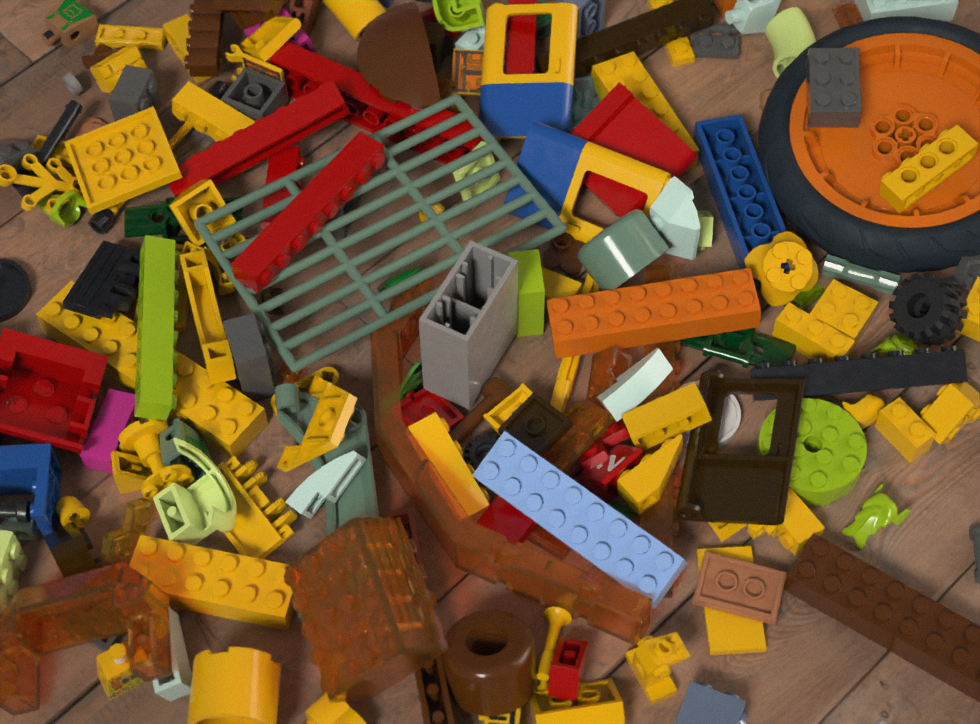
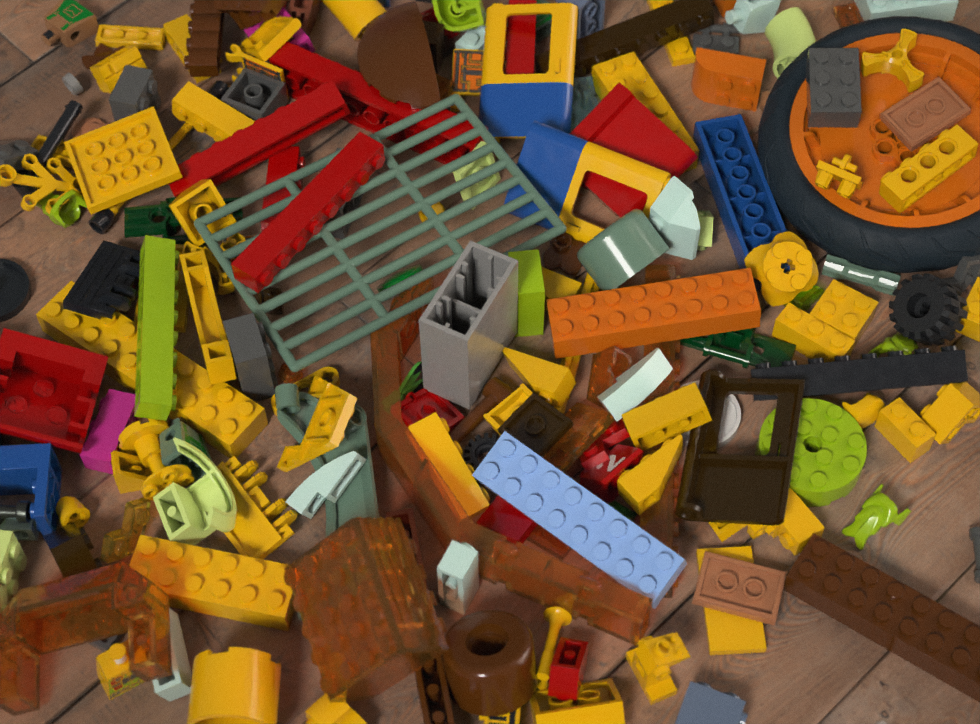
(458, 576): none -> light aqua brick
(542, 377): none -> yellow slope
(727, 78): none -> orange brick
(828, 172): none -> yellow hips
(895, 62): none -> yellow piece
(925, 114): none -> nougat tile

